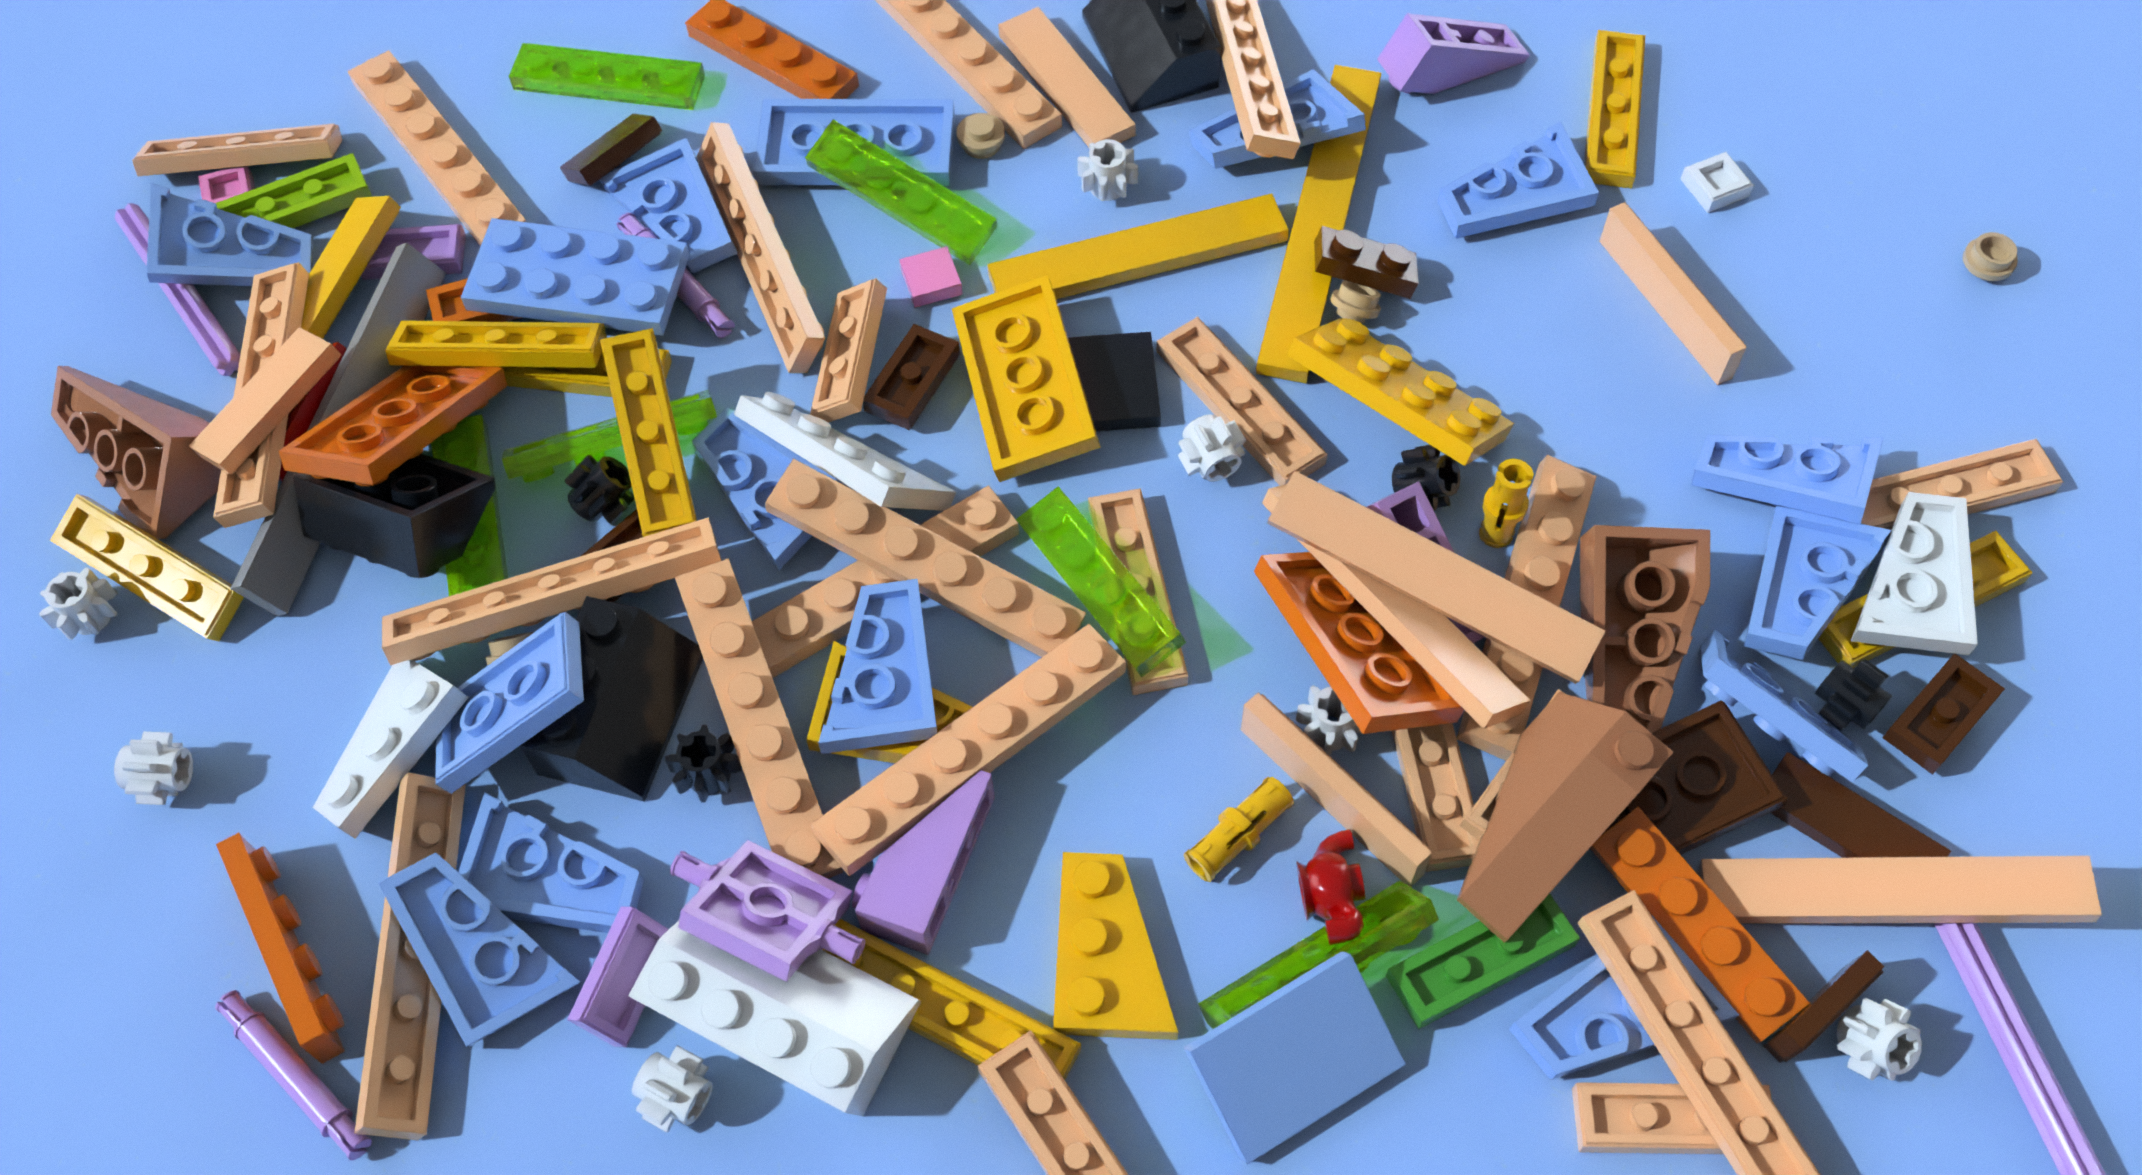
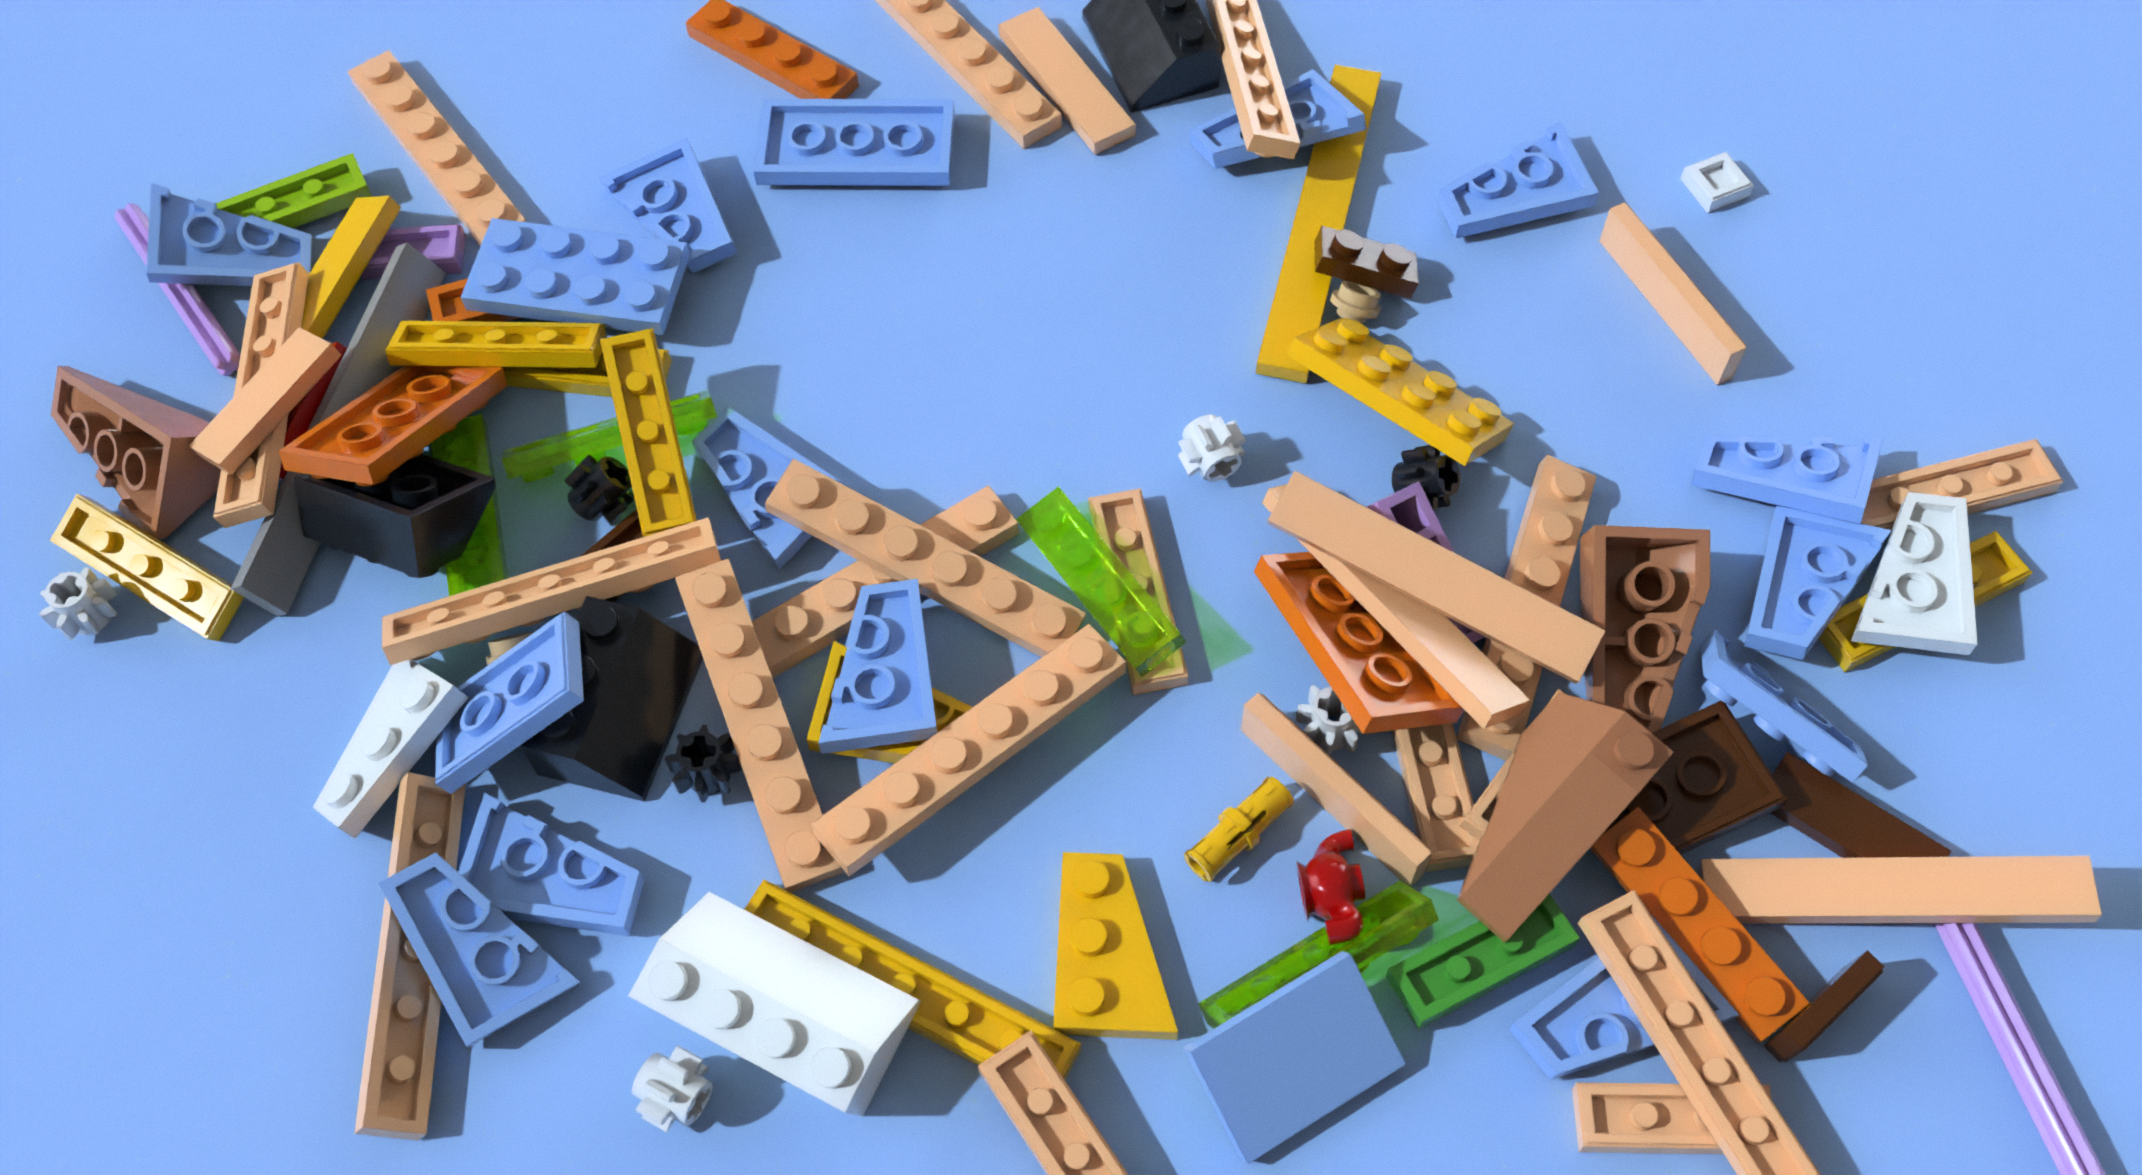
(153, 768): white gear -> none
(226, 183): bright pink tile -> none
(237, 149): light nougat tile -> none
(289, 963): orange plate -> none
(293, 1074): lavender piece -> none
(604, 1001): lavender tile -> none
(607, 76): clear neon green plate -> none
(611, 149): reddish brown tile -> none
(690, 291): lavender piece -> none
(760, 249): light nougat plate -> none
(765, 909): lavender plate -> none
(842, 457): white wing -> none
(849, 351): light nougat tile -> none
(901, 192): clear neon green plate -> none
(911, 376): reddish brown plate -> none
(920, 872): lavender slope -> none
(931, 277): bright pink tile -> none
(981, 135): tan plate -> none
(1024, 379): yellow plate -> none
(1107, 170): white gear -> none
(1118, 379): black tile -> none
(1148, 248): yellow tile -> none
(1237, 395): light nougat tile -> none
(1444, 52): lavender slope -> none
(1505, 492): yellow pin -> none
(1614, 108): yellow tile -> none
(1853, 694): black gear -> none
(1879, 1039): white gear -> none
(1943, 713): reddish brown plate -> none
(1991, 257): tan plate -> none

